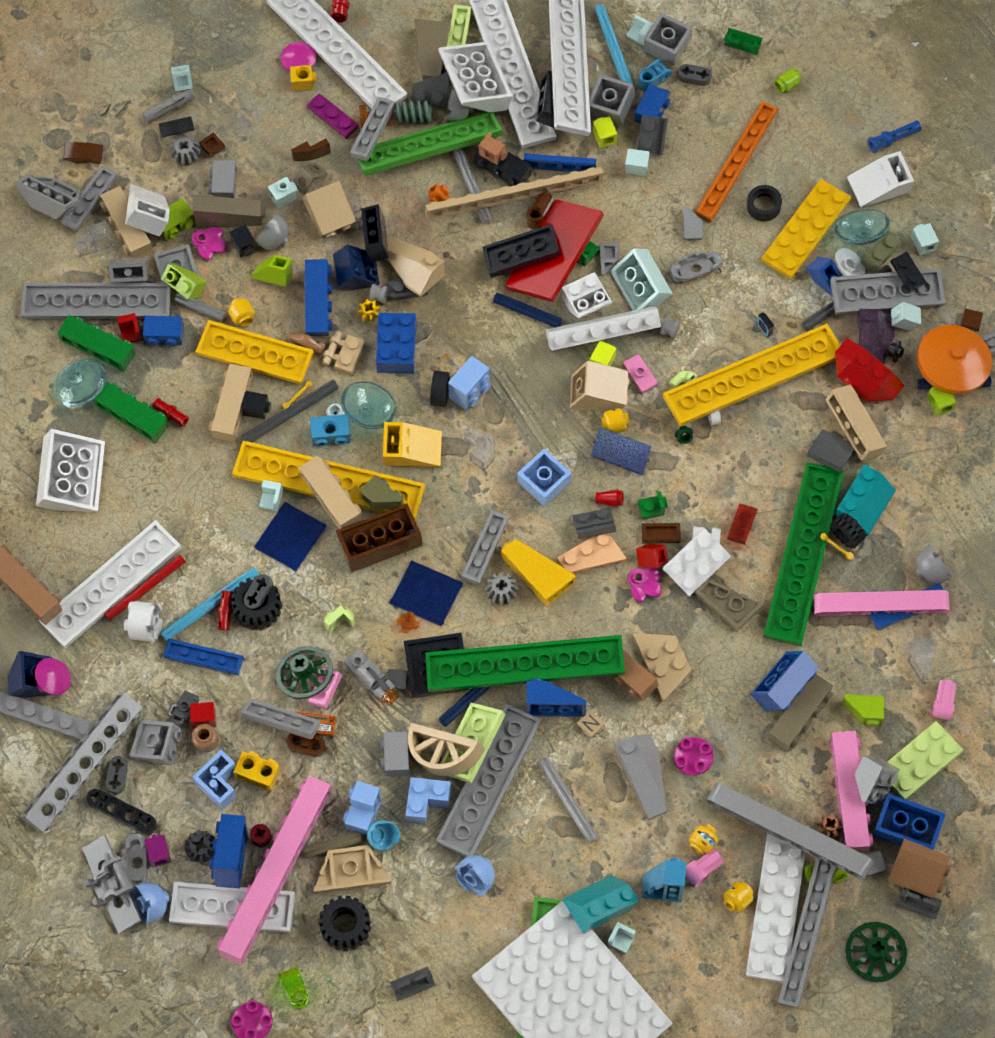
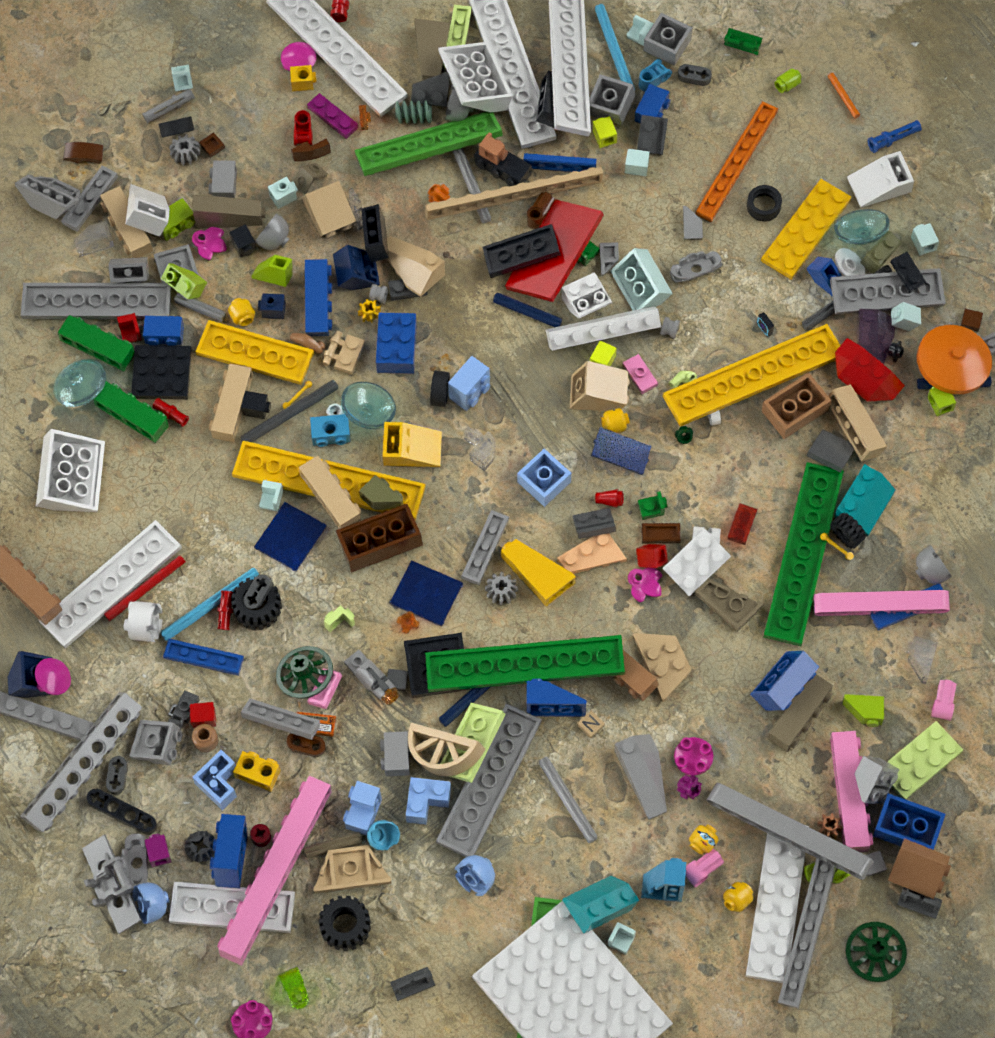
(161, 372): none -> black plate
(272, 306): none -> dark blue brick
(302, 131): none -> red piece
(372, 129): light grey plate -> none
(689, 787): none -> magenta gear
(796, 405): none -> medium nougat brick
(844, 96): none -> orange bar

